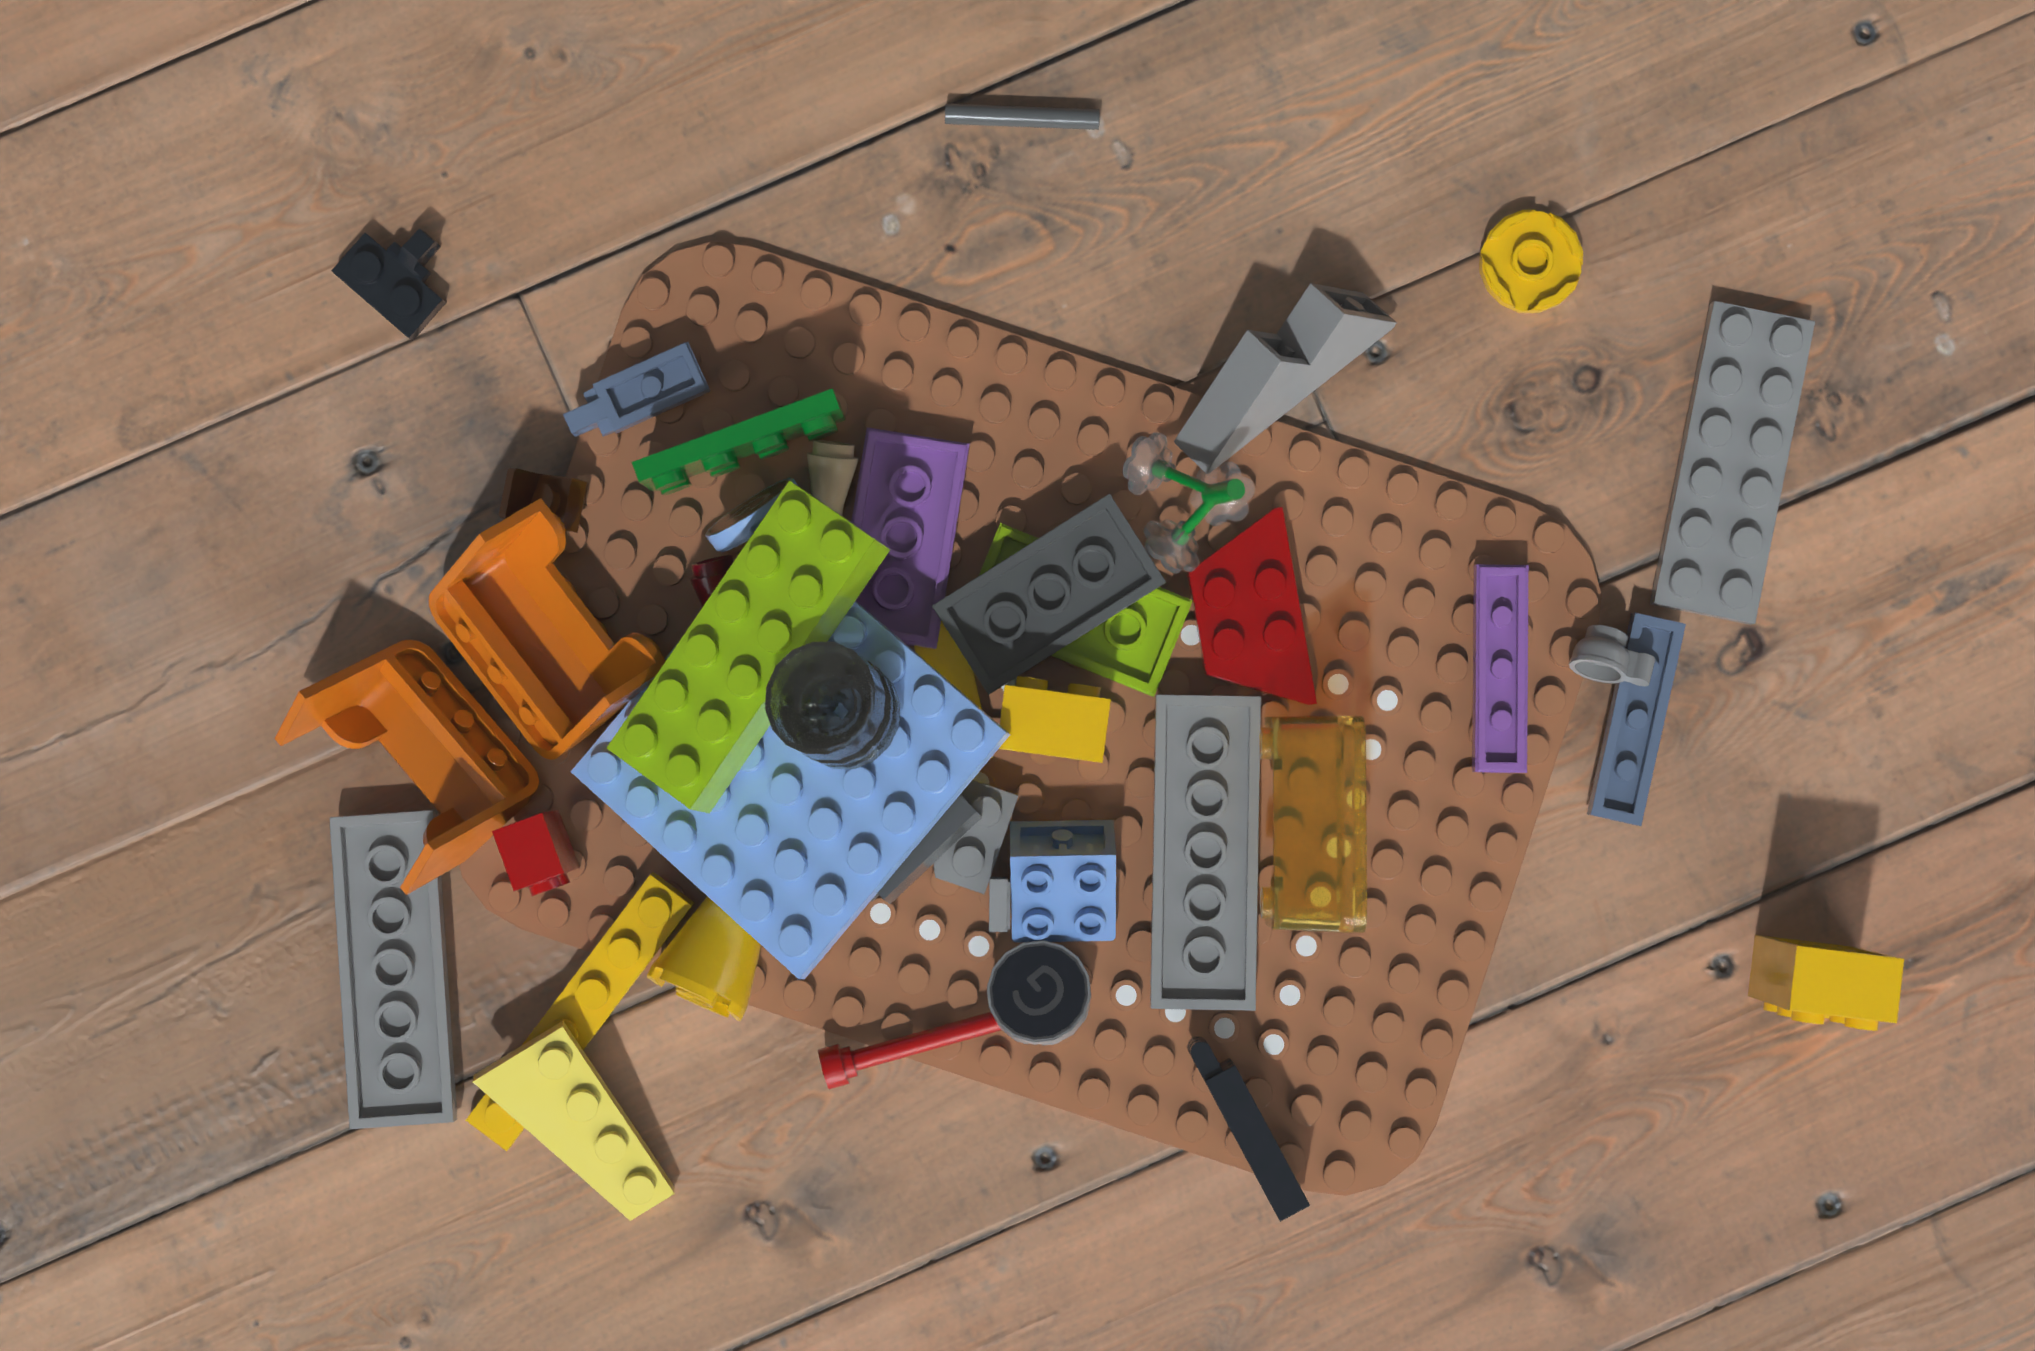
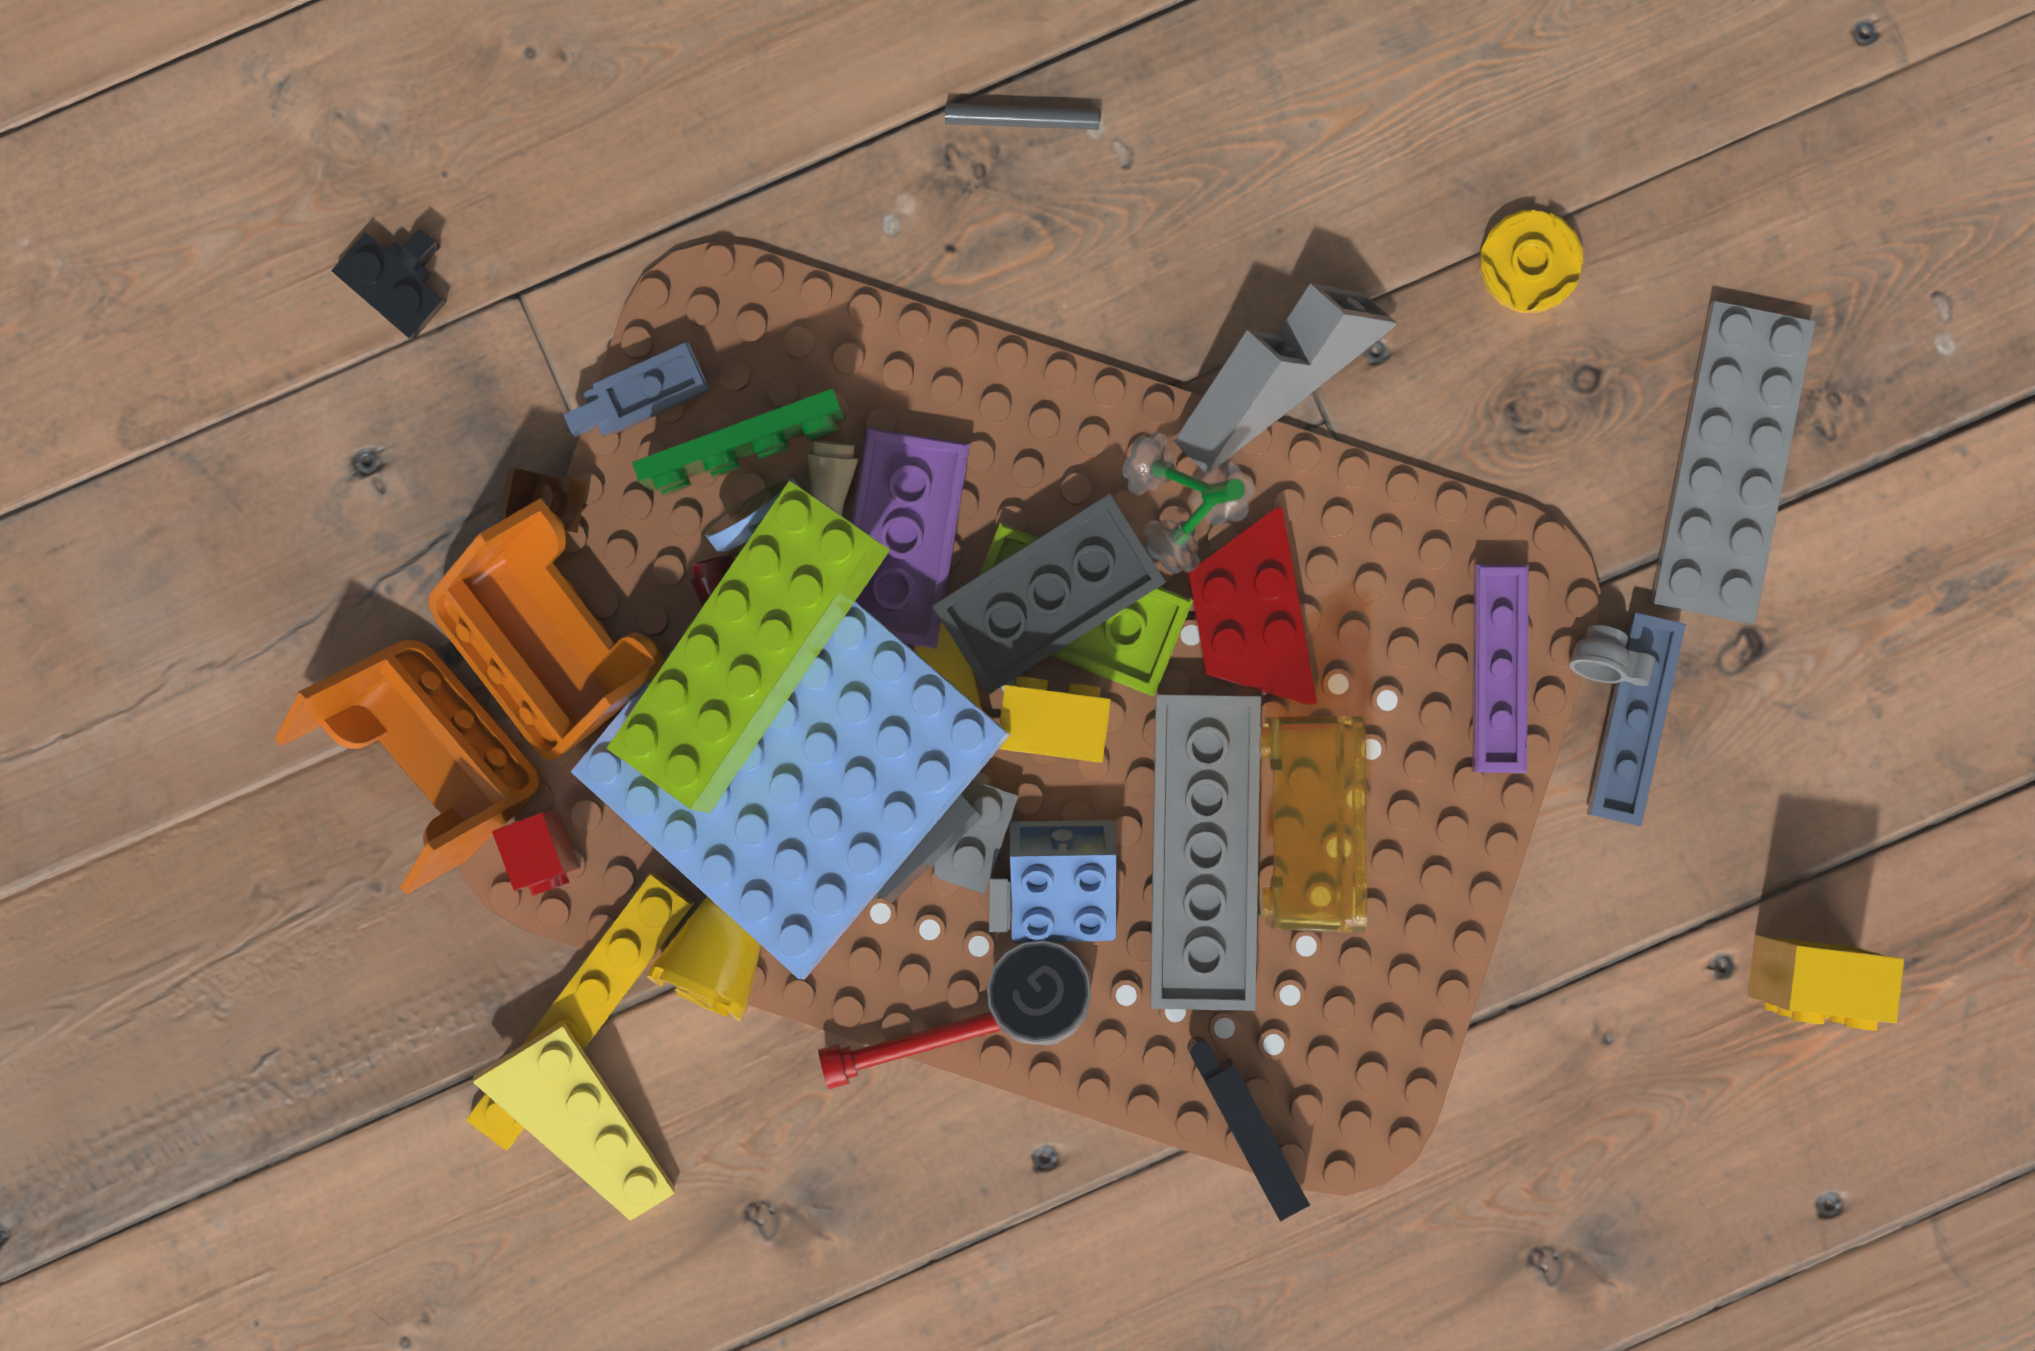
(391, 974): light grey plate -> none
(808, 690): clear smoke wheel -> none

